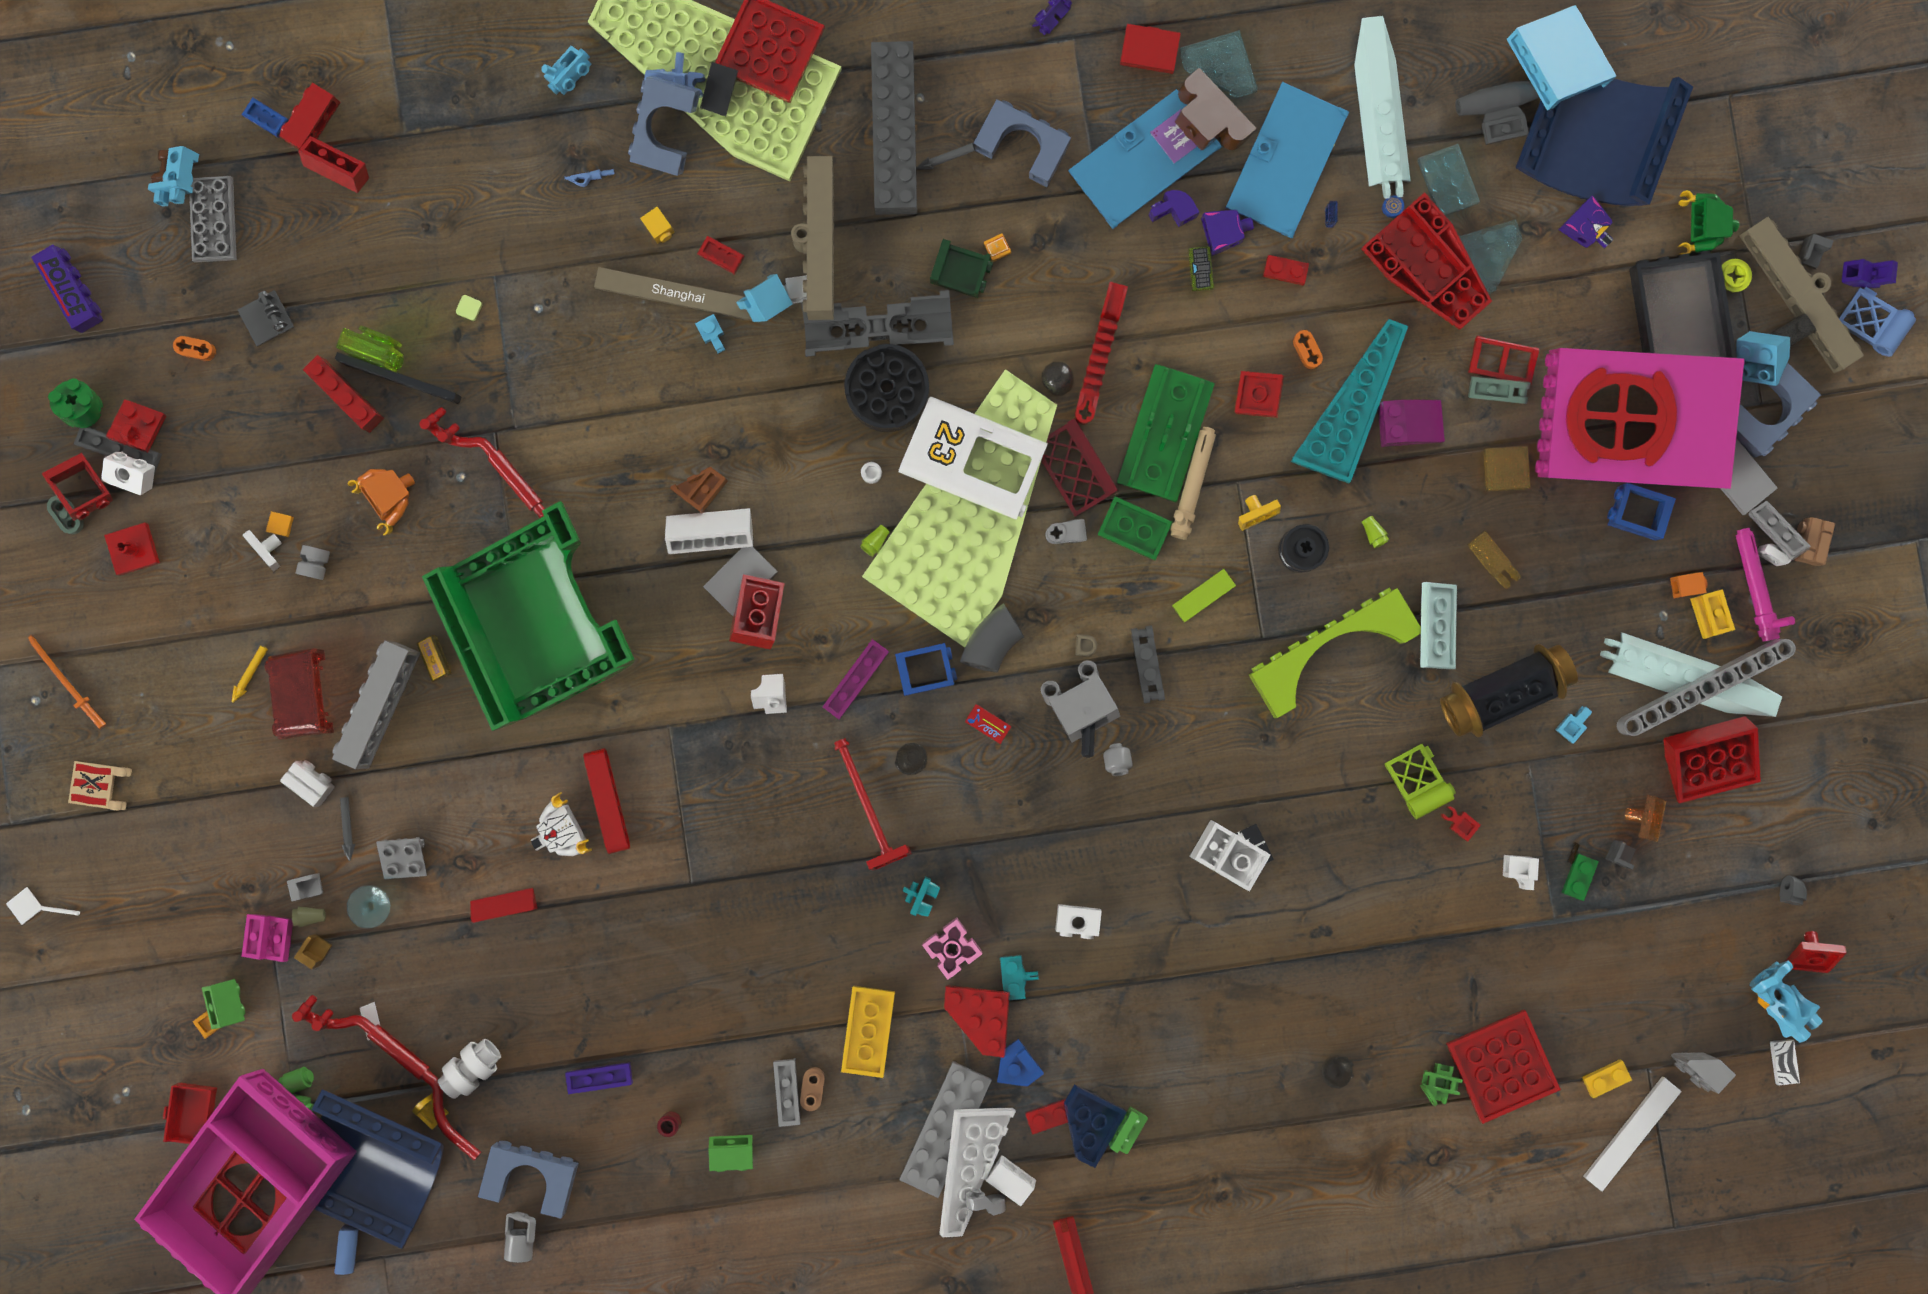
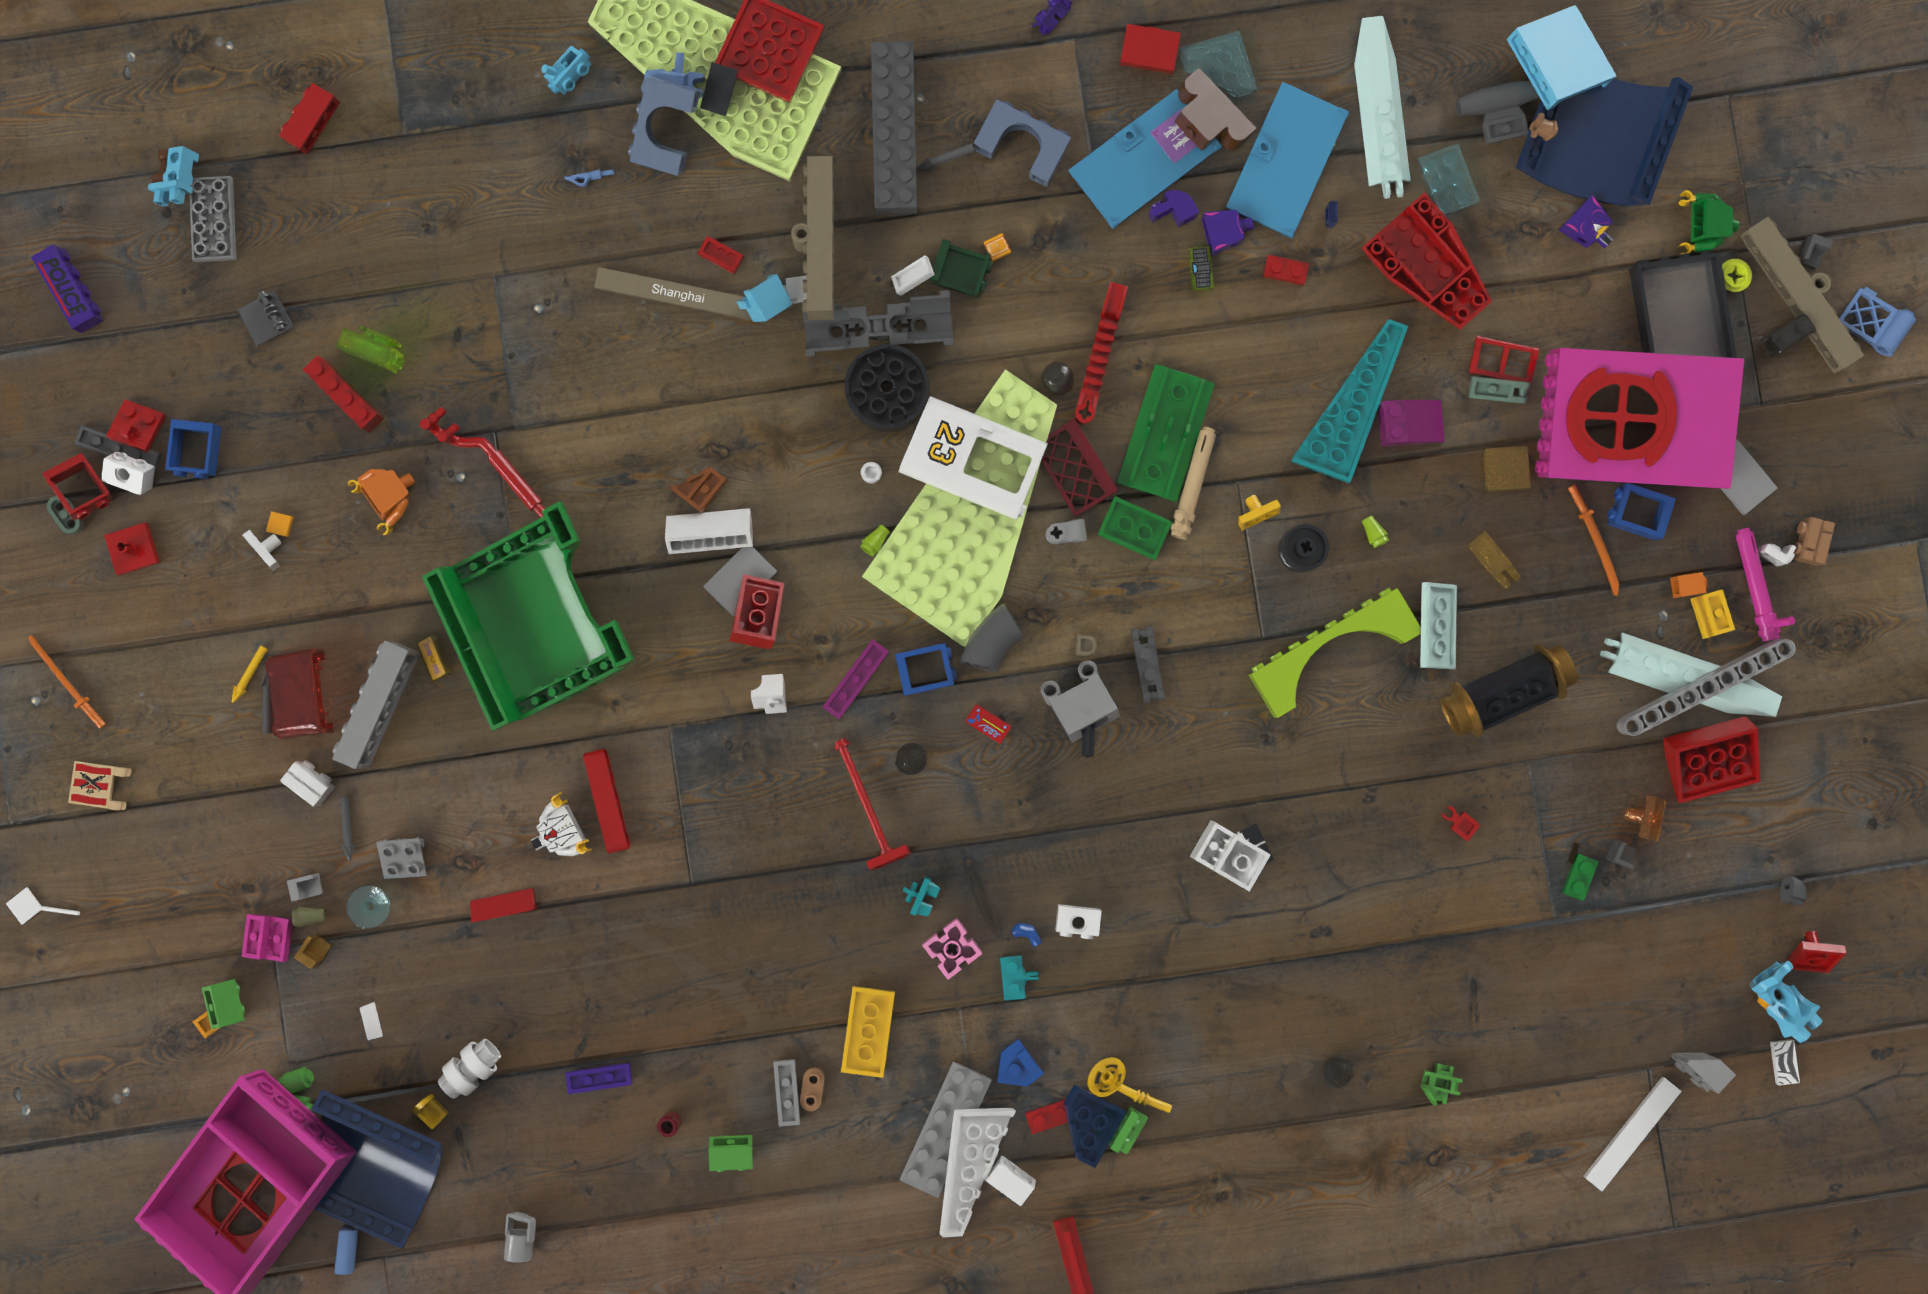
(75, 403): green brick -> none
(176, 443): none -> blue window
(187, 1111): red container -> none
(193, 352): orange beam -> none
(264, 117): blue plate -> none
(267, 705): none -> dark grey piece
(312, 562): light grey wheel -> none
(333, 164): red brick -> none
(398, 378): black tile -> none
(399, 1054): red piece -> none
(469, 307): yellowish green piece -> none
(557, 1172): sand blue arch -> none
(657, 225): yellow brick -> none
(711, 331): medium azure plate -> none
(912, 275): none -> white tile
(981, 1016): red plate -> none
(992, 1203): light grey piece -> none
(1027, 930): none -> blue arm
(1111, 1081): none -> yellow dish
(1118, 760): light grey head -> none
(1203, 595): lime tile -> none
(1259, 394): red hinge -> none
(1312, 347): orange beam -> none
(1393, 206): blue tile -> none
(1428, 797): lime piece -> none
(1492, 251): clear light blue plate -> none
(1503, 1066): red plate -> none
(1522, 869): white brick -> none
(1543, 128): none -> medium nougat brick
(1573, 726): medium azure plate -> none
(1597, 539): none -> orange sword
(1606, 1078): yellow plate -> none
(1763, 357): medium azure slope -> none
(1779, 530): light grey tile -> none
(1796, 398): sand blue arch -> none
(1868, 274): dark purple brick -> none

